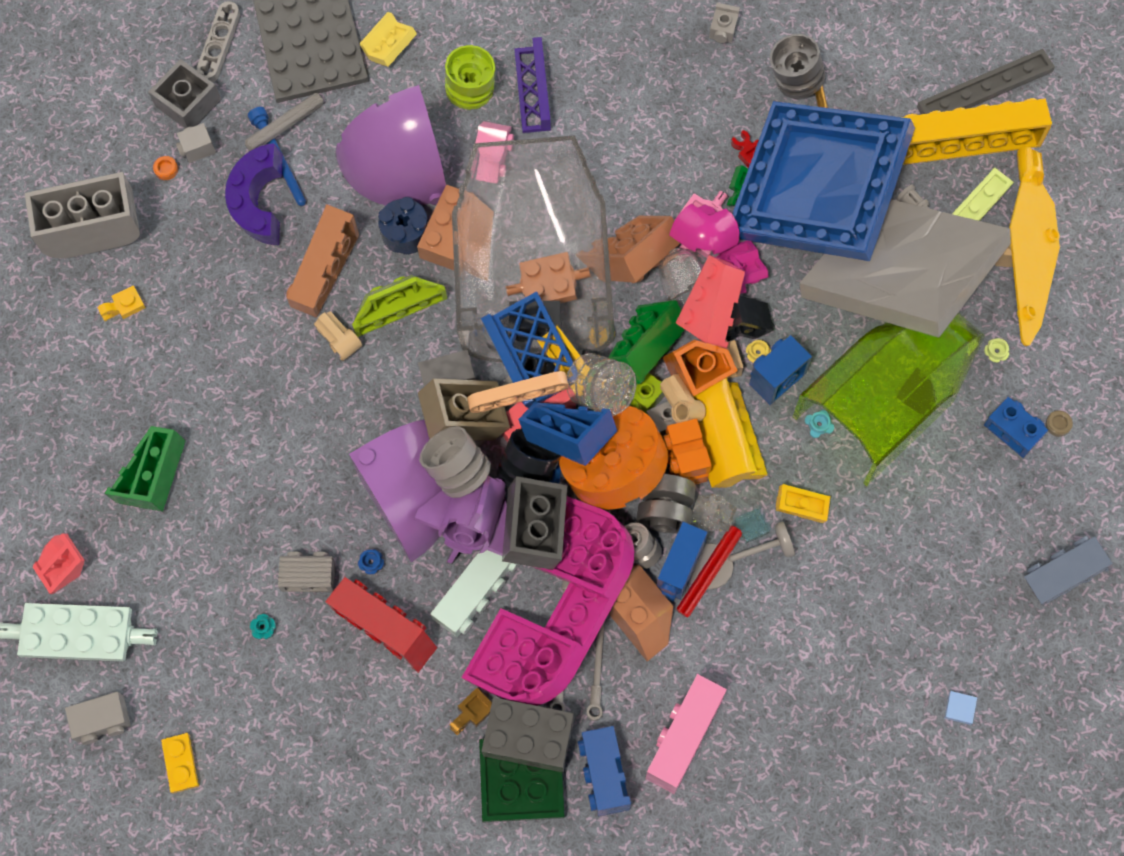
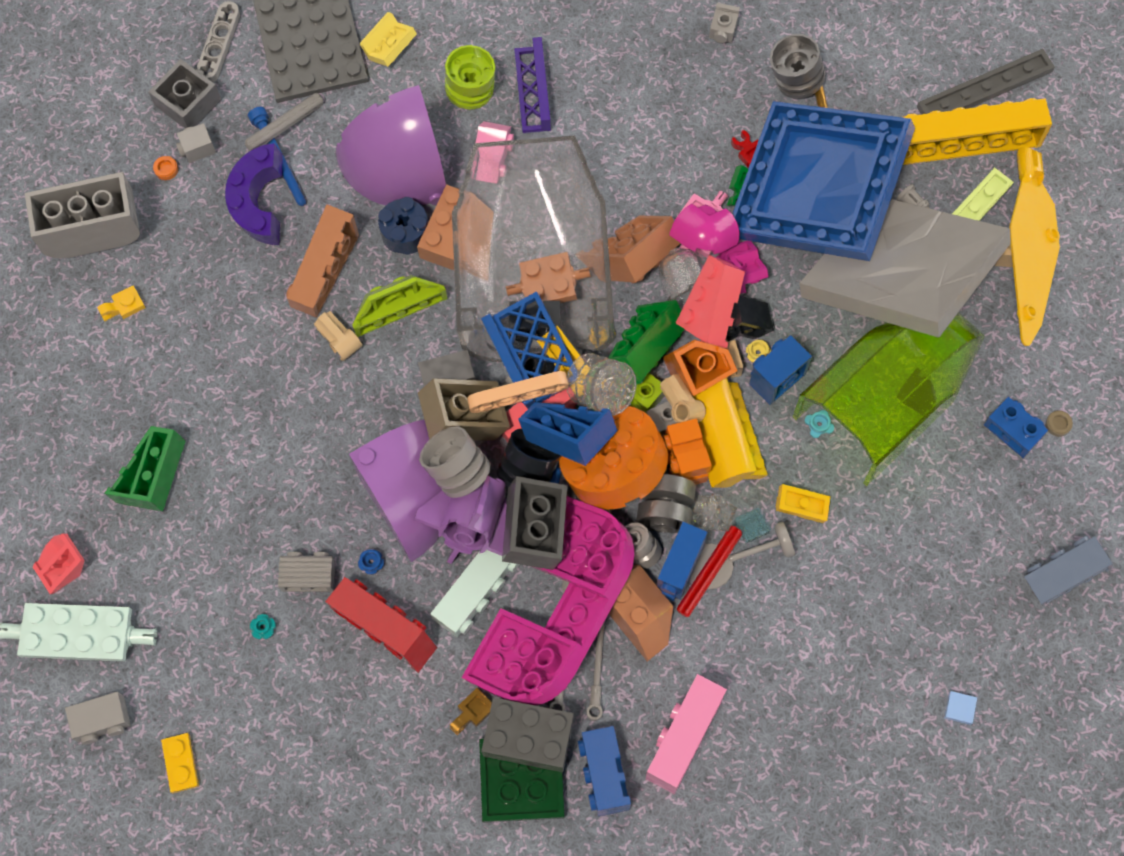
(999, 344): yellowish green plate -> none

